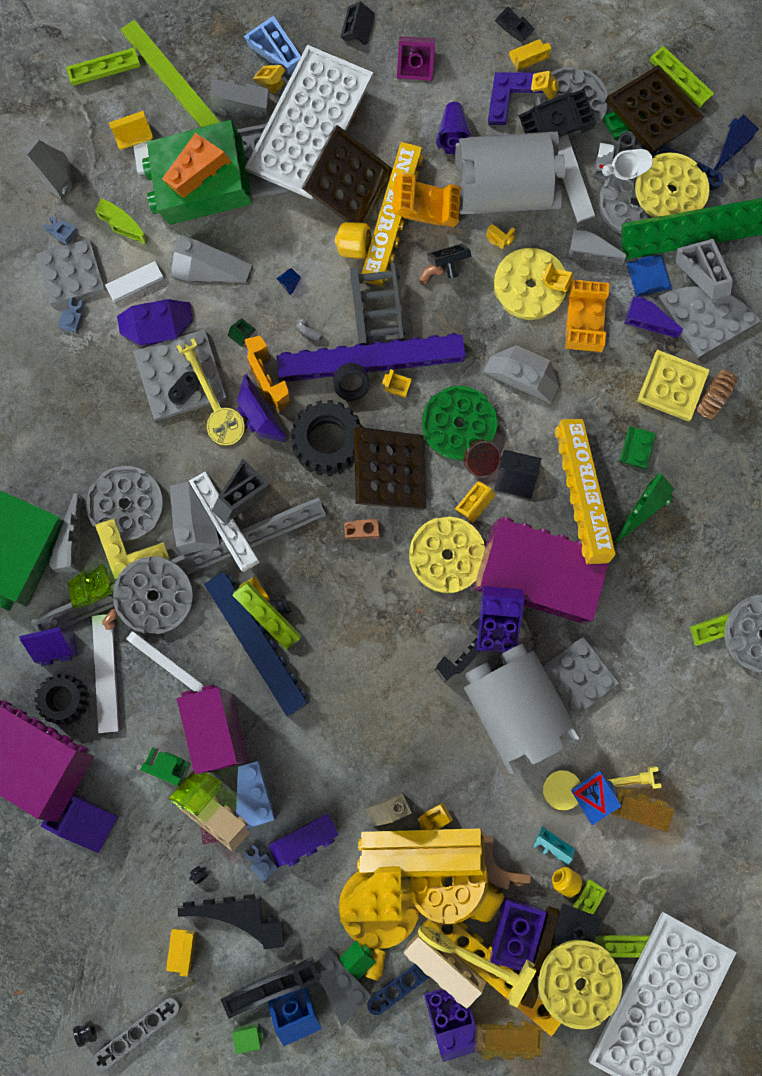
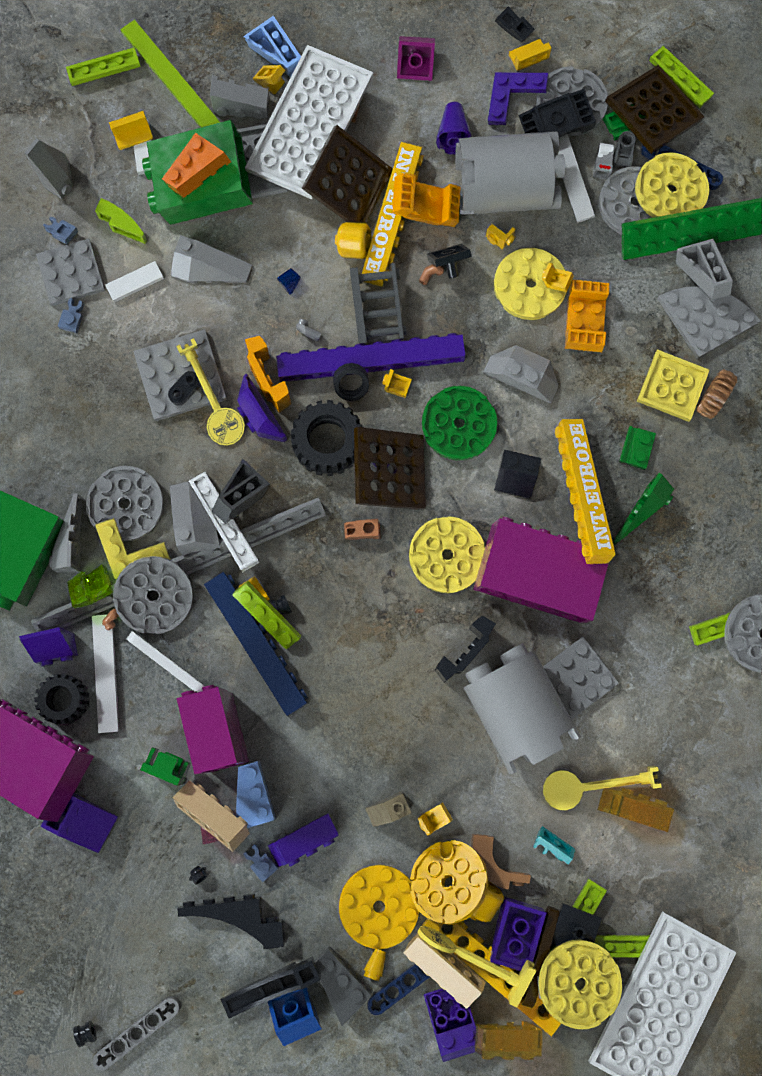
(155, 321): dark purple wedge -> none
(181, 951): yellow panel -> none
(196, 792): clear neon green slope -> none
(240, 331): dark green slope -> none
(248, 1038): bright green brick -> none
(357, 23): black panel -> none
(357, 959): green brick -> none
(374, 898): yellow plate -> none
(423, 852): yellow brick -> none
(475, 501): yellow slope -> none
(482, 458): tile -> none
(499, 618): dark purple slope -> none
(546, 82): yellow bracket -> none
(567, 882): yellow head -> none
(591, 247): light grey slope -> none
(596, 797): blue piece -> none
(629, 164): white hair -> none
(649, 275): blue piece -> none
(649, 317): dark purple slope -> none
(740, 133): clear blue slope -> none

